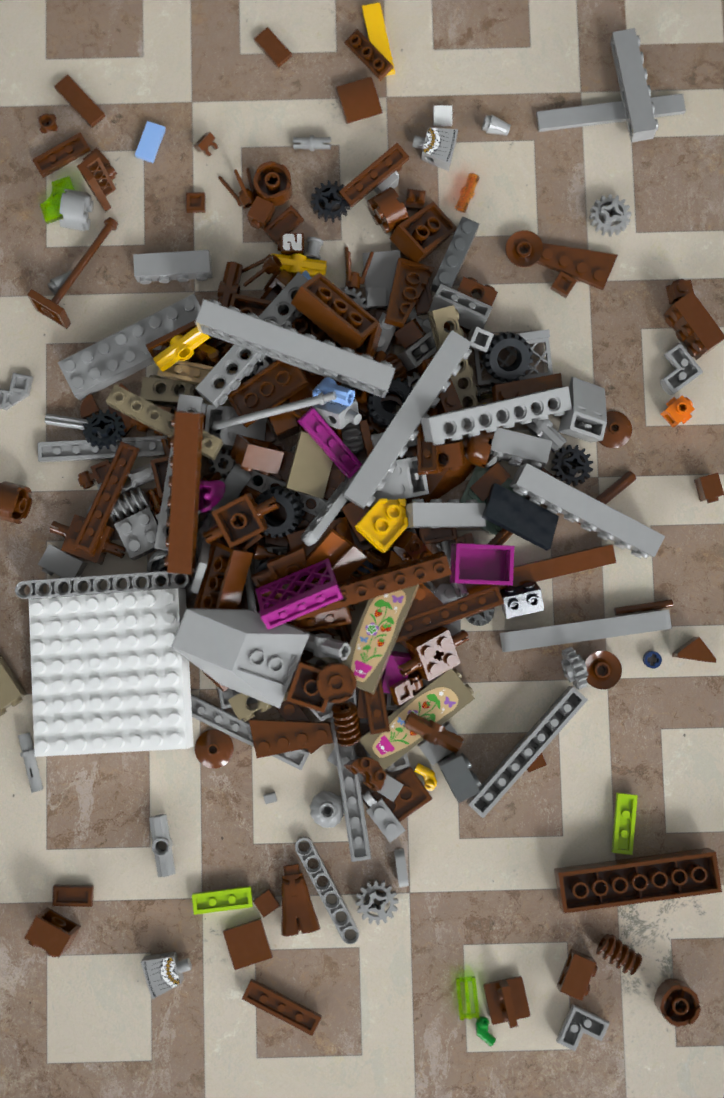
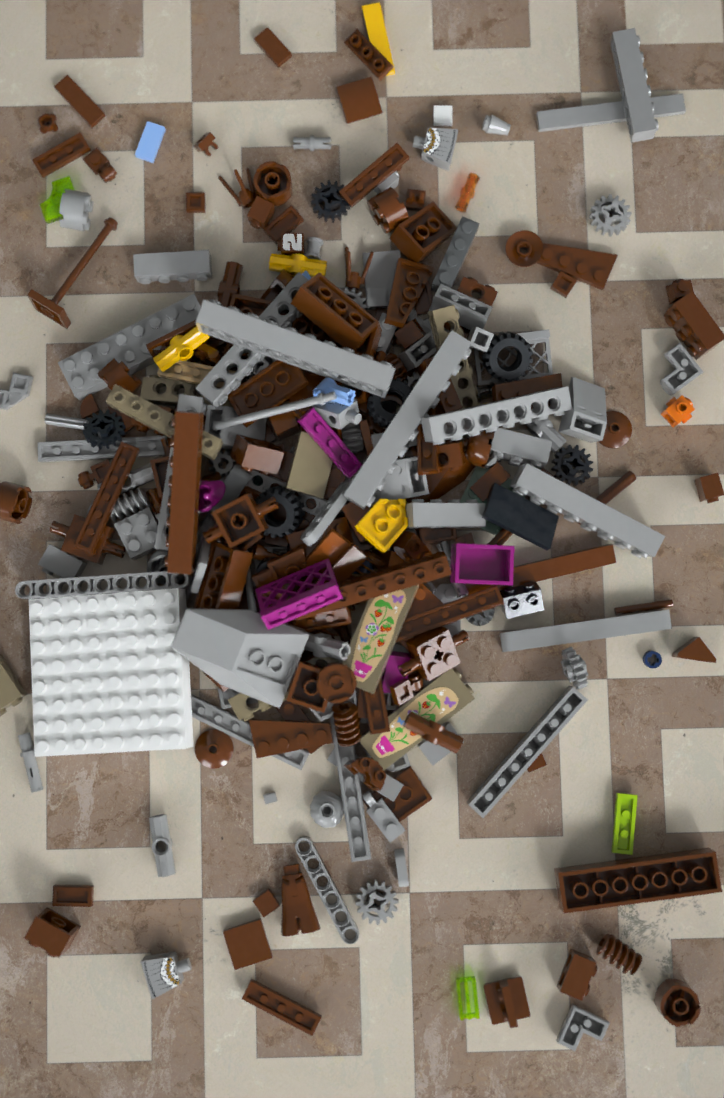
(57, 282): light grey cone -> none
(93, 180): reddish brown fence -> none
(118, 374): none -> reddish brown cylinder
(222, 900): lime plate -> none
(271, 266): reddish brown plant -> none
(428, 775): yellow arm -> none
(458, 776): dark grey brick -> none
(482, 1031): green arm -> none
(612, 670): reddish brown dish -> none

